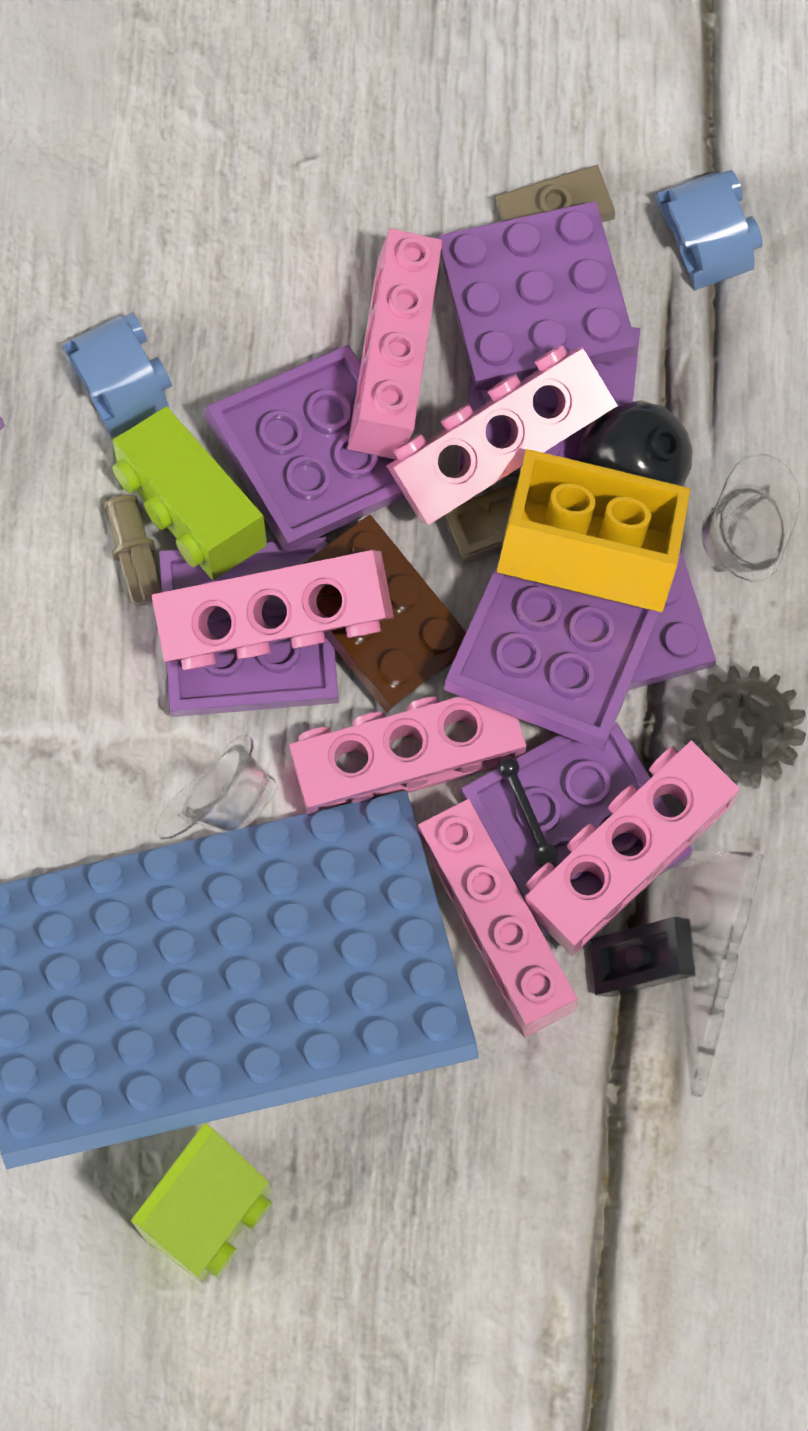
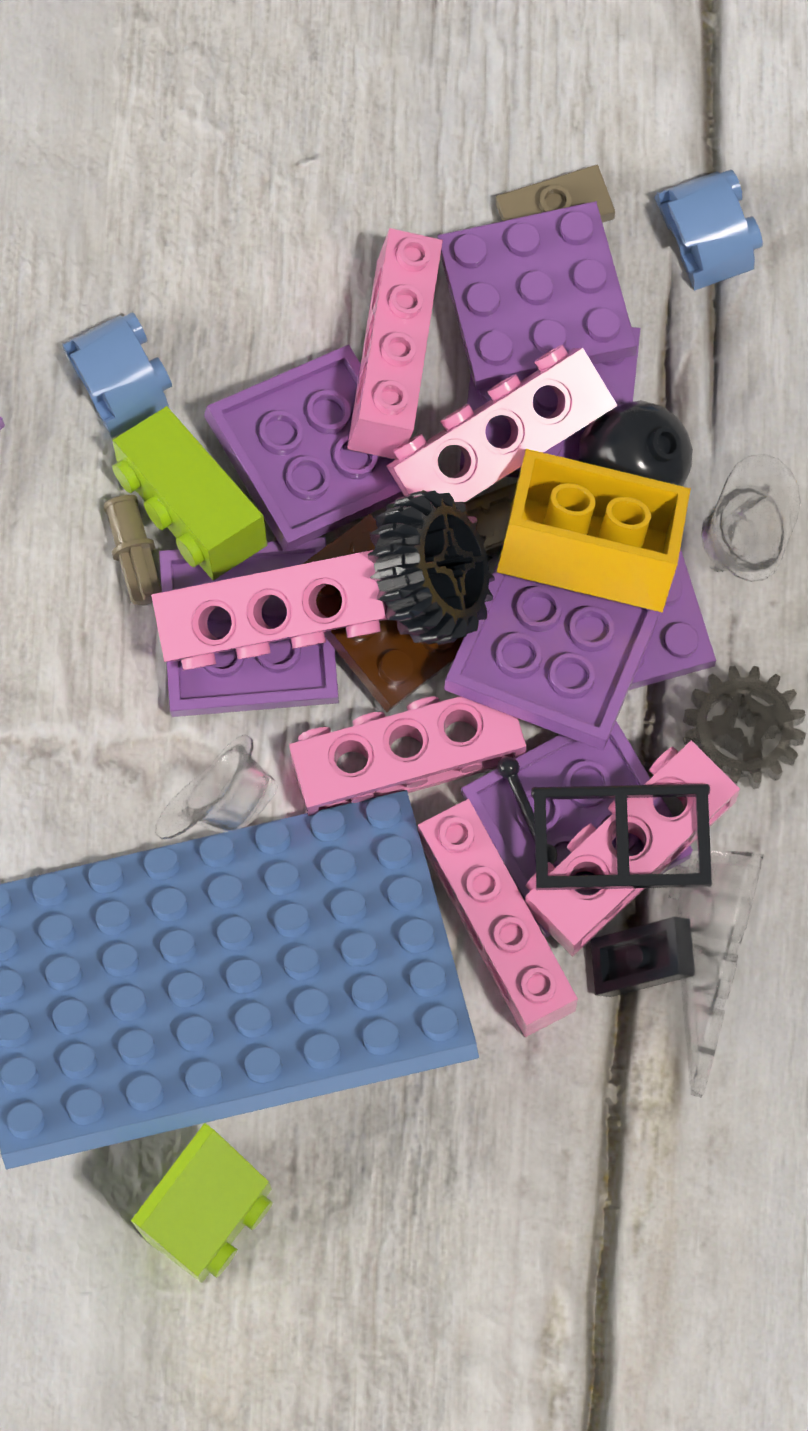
(431, 567): none -> black gear
(623, 879): none -> black window

